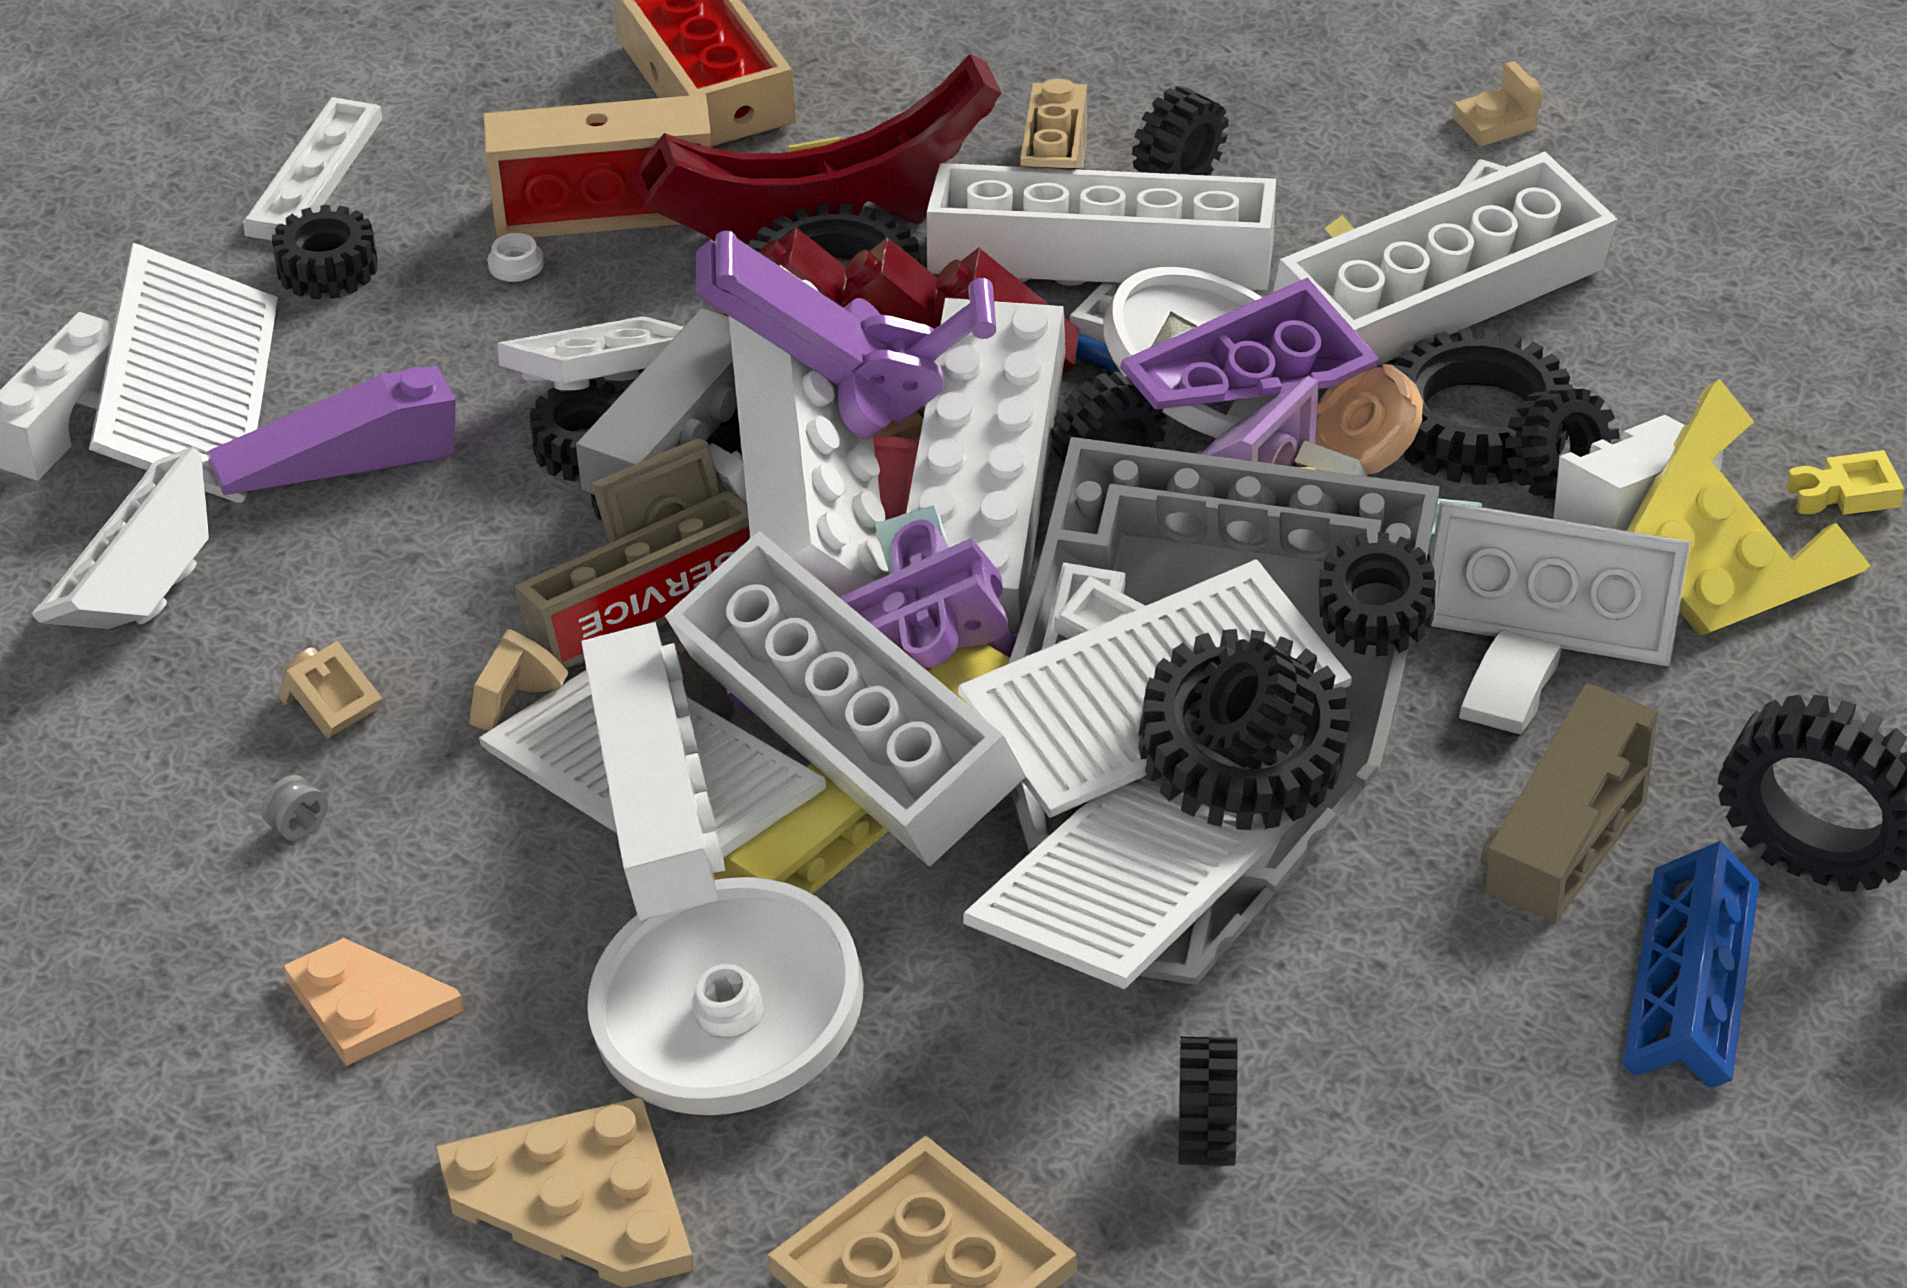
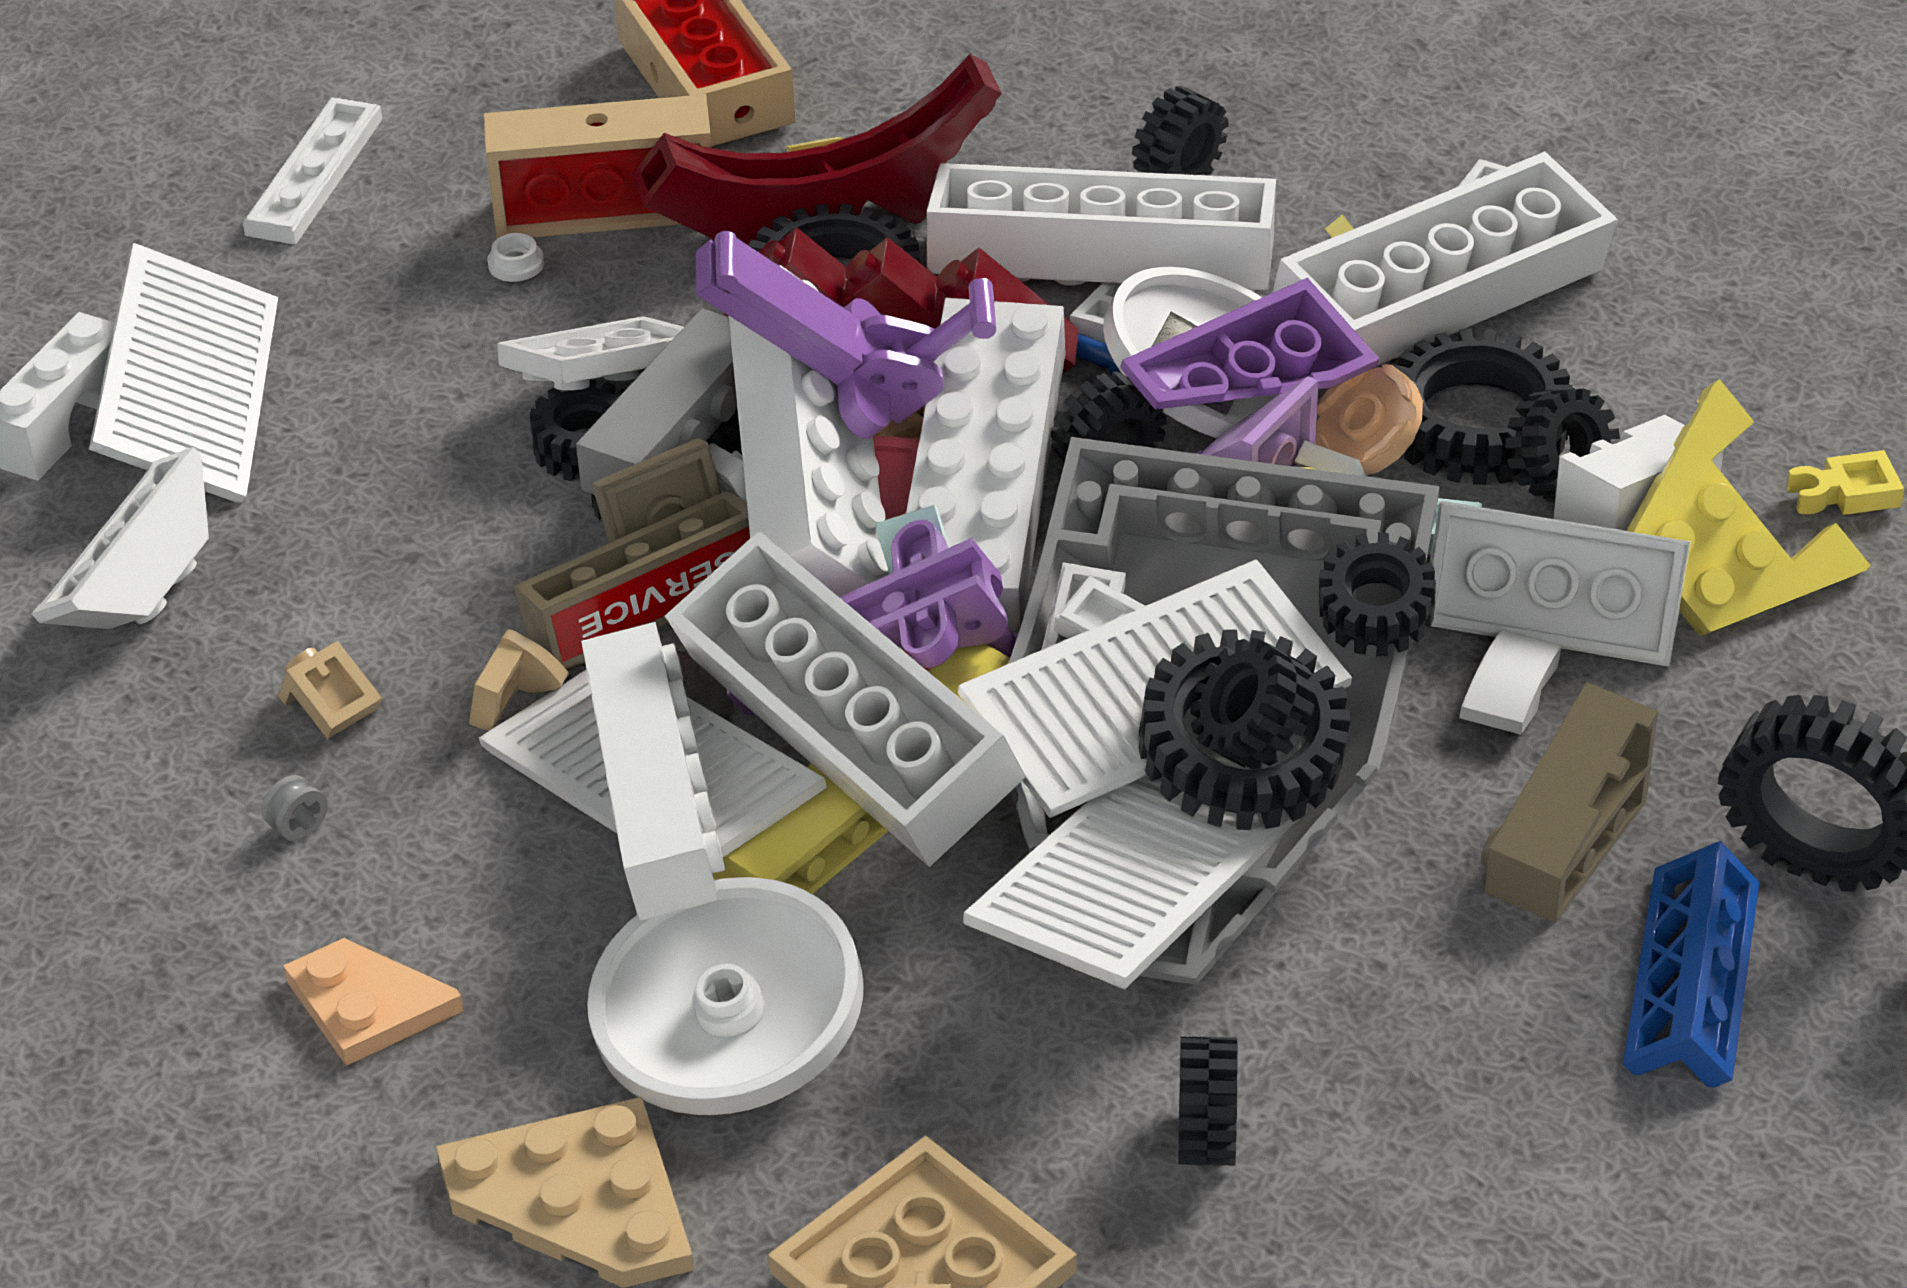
(325, 252): black tyre -> none
(362, 429): medium lavender wedge -> none
(1056, 125): tan slope -> none
(1503, 111): tan bracket -> none

